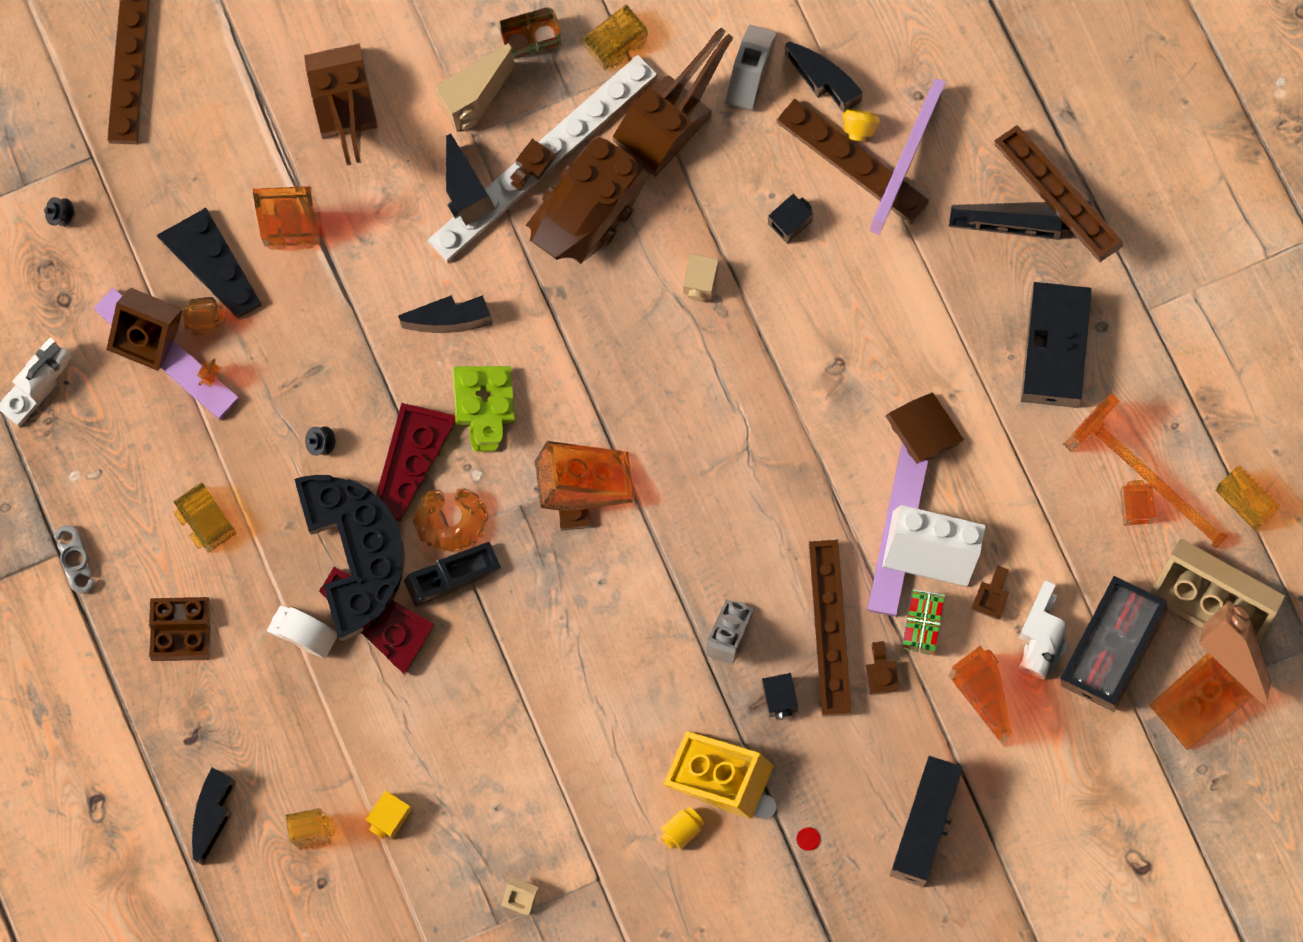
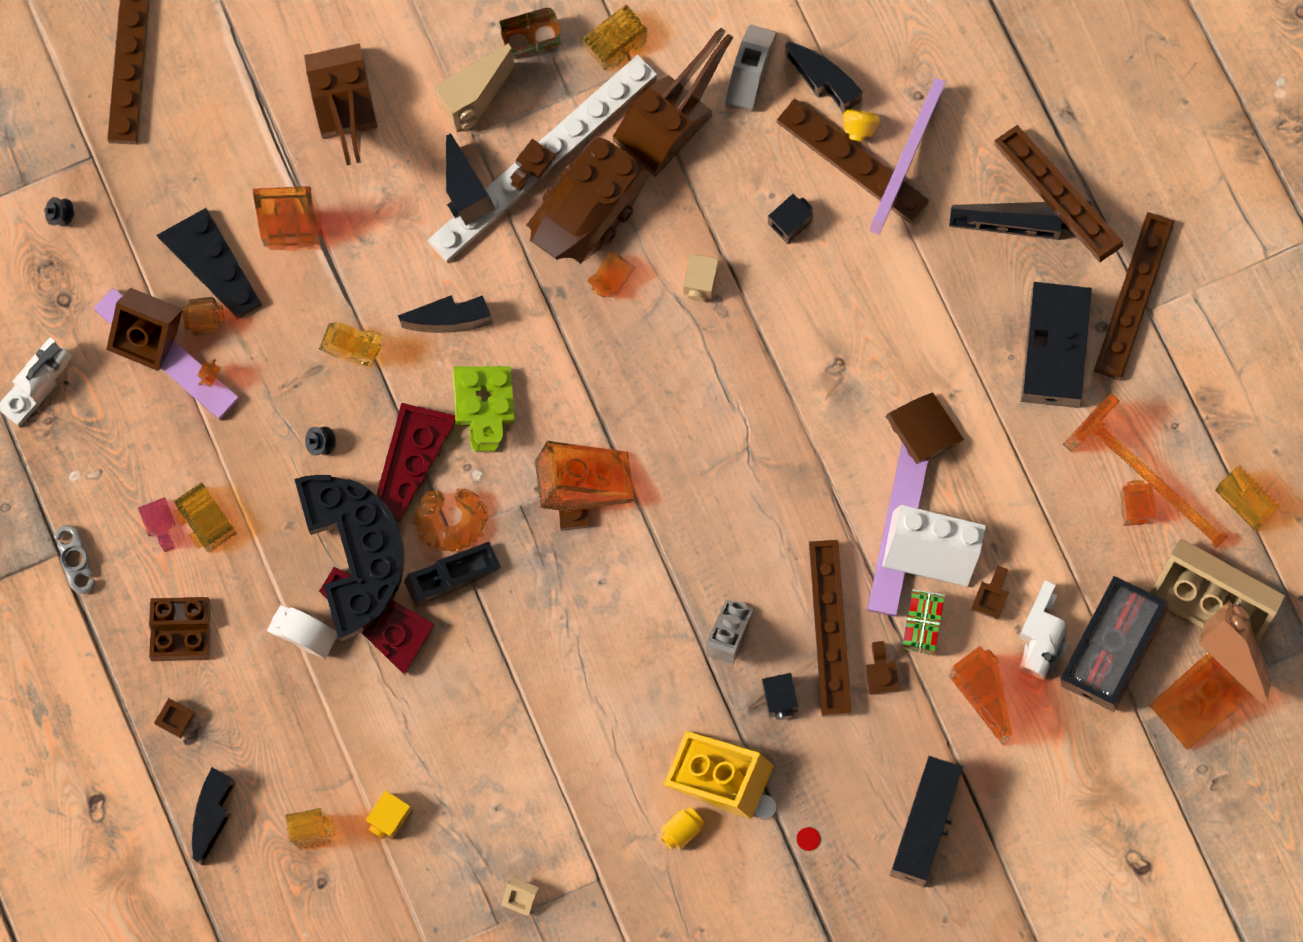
(157, 520): none -> clear pink plate
(174, 718): none -> reddish brown plate
(351, 344): none -> clear yellow brick
(611, 275): none -> clear orange bracket
(1134, 296): none -> reddish brown tile

